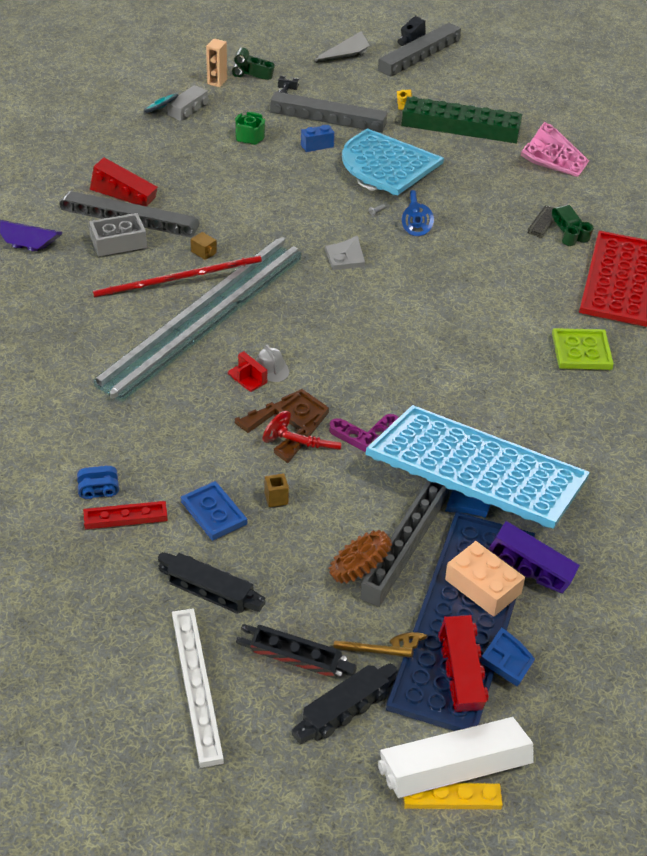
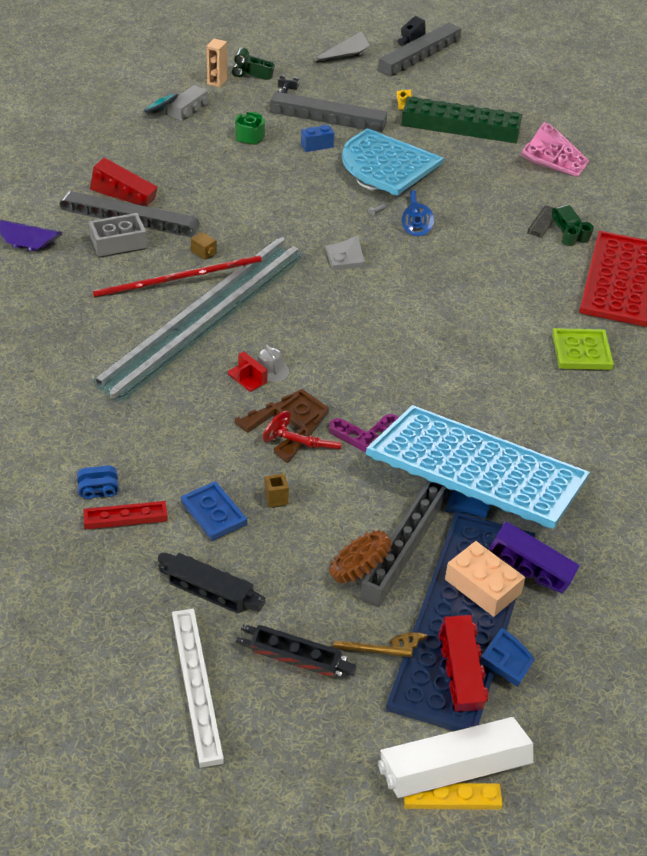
(344, 702): black hinge -> none

